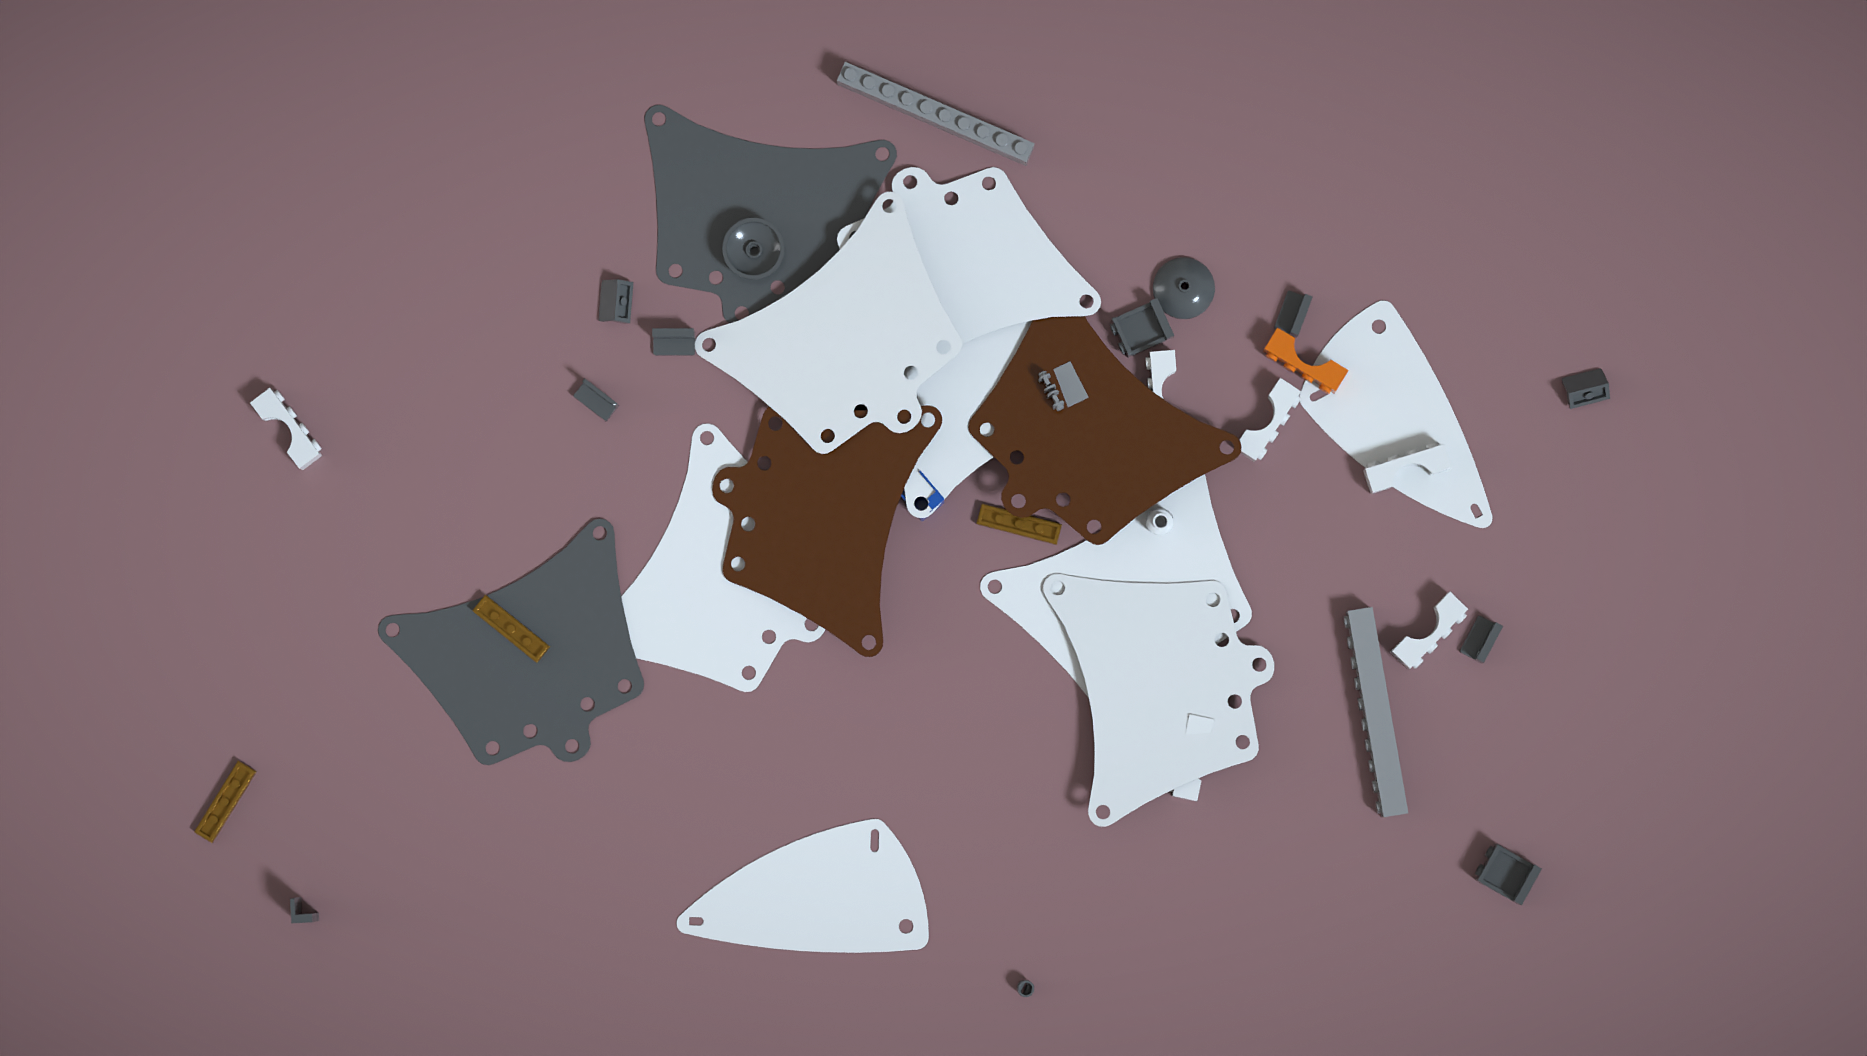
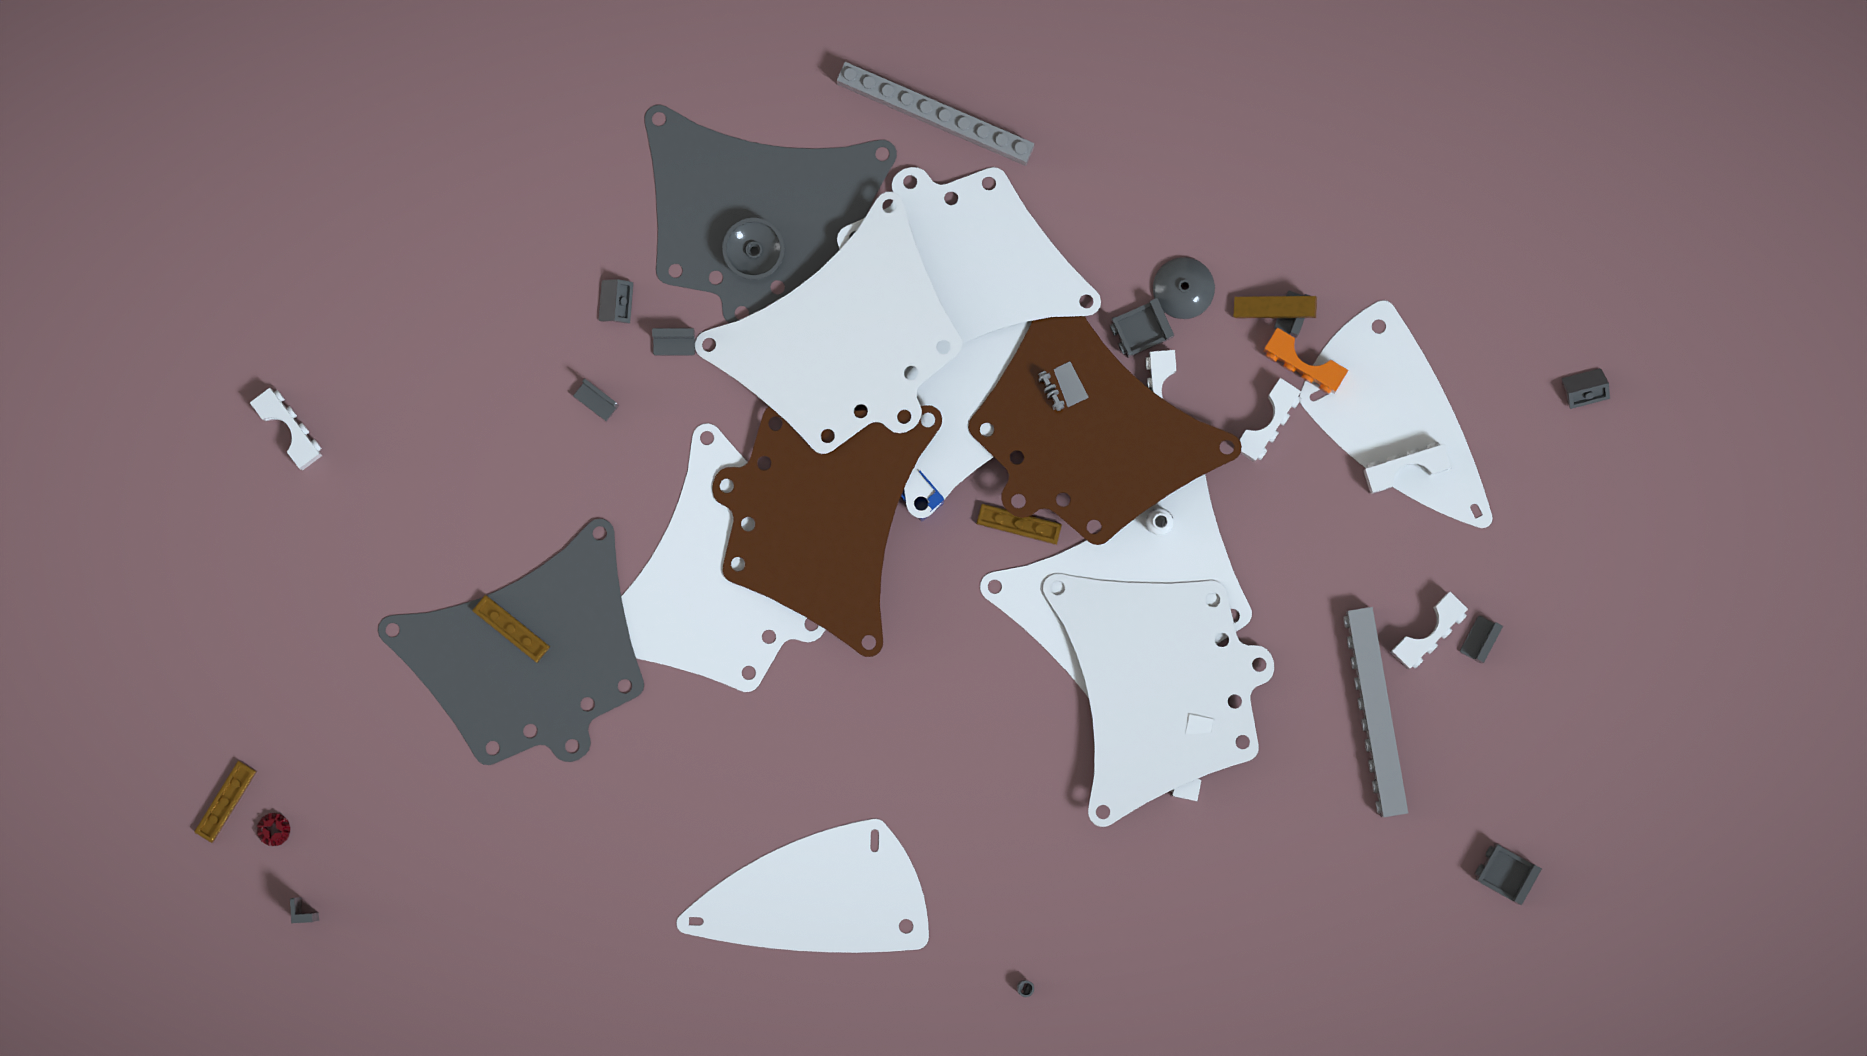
(281, 824): none -> dark red gear
(1275, 307): none -> pearl gold tile

